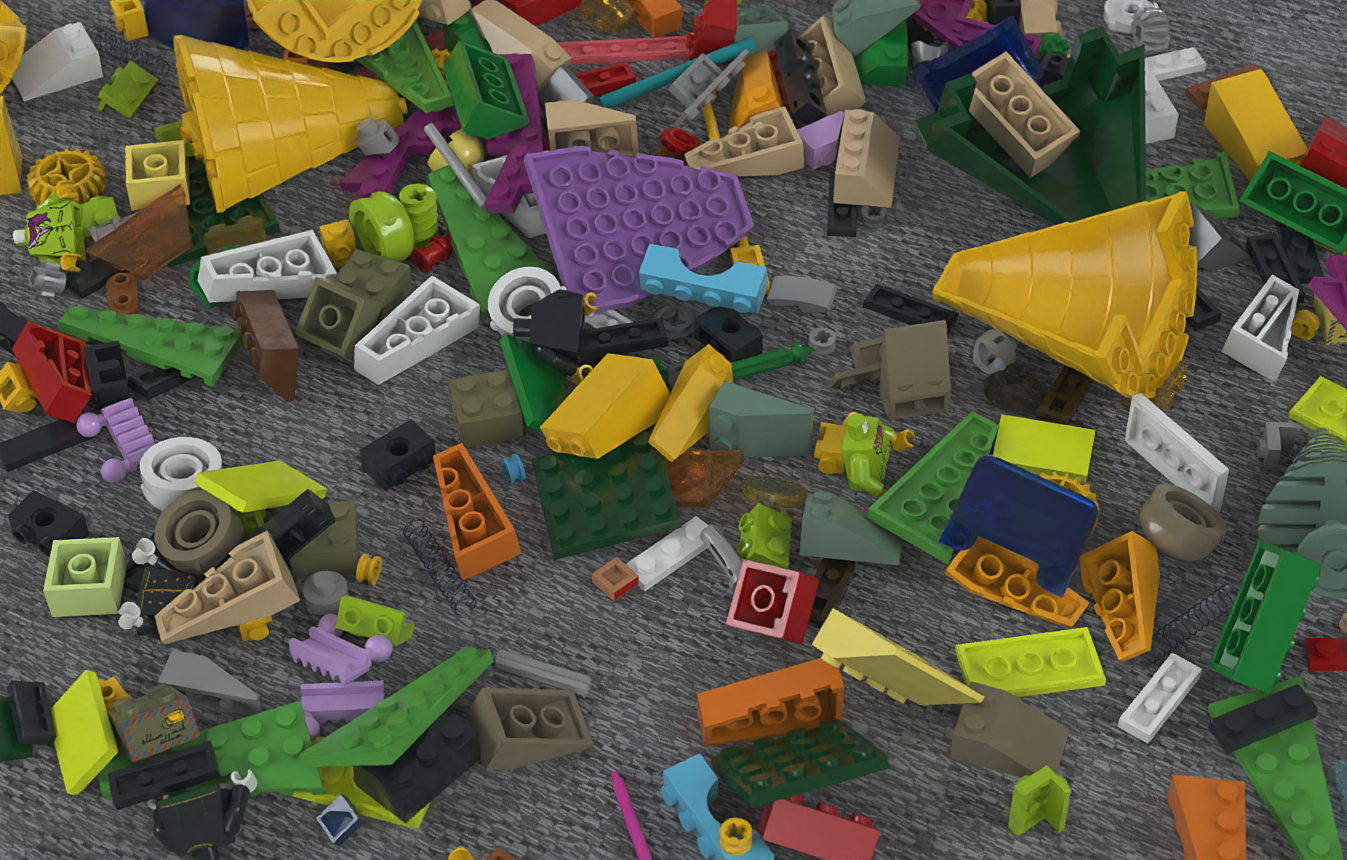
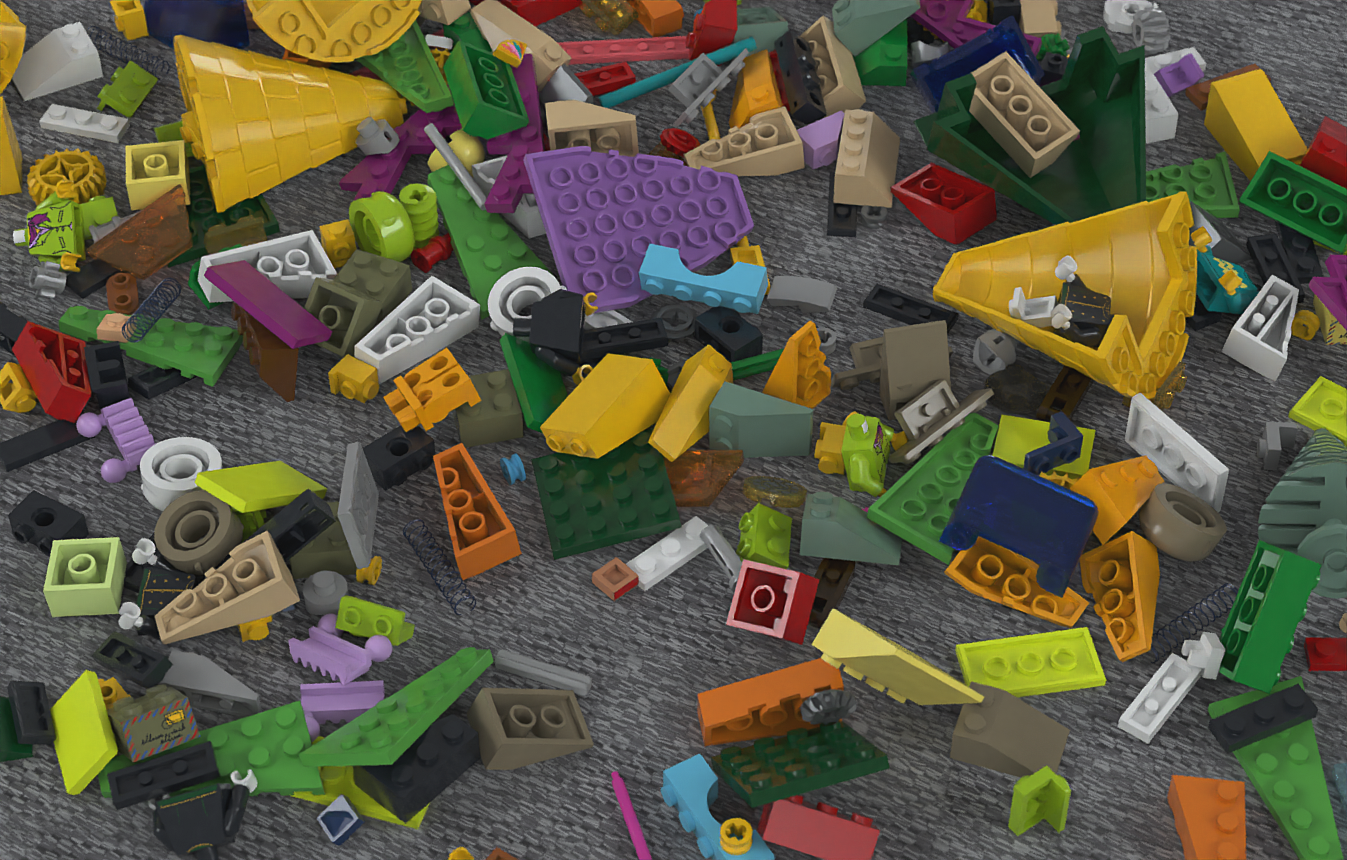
(84, 123): none -> white plate
(111, 328): none -> light nougat plate
(132, 660): none -> black plate
(146, 302): none -> dark blue piece
(268, 304): none -> magenta tile
(354, 379): none -> yellow brick
(358, 505): none -> light grey tile
(431, 392): none -> light orange hips
(438, 42): none -> white tile
(510, 52): none -> yellow tile
(801, 370): none -> light orange wedge
(828, 706): none -> dark grey gear
(932, 415): none -> dark tan bracket
(947, 202): none -> red slope
(1032, 311): none -> white bracket
(1064, 446): none -> dark blue bracket
(1081, 313): none -> black torso
(1118, 492): none -> light orange wedge
(1179, 75): none -> medium lavender bracket
(1205, 653): none -> white tile
(1220, 283): none -> teal torso

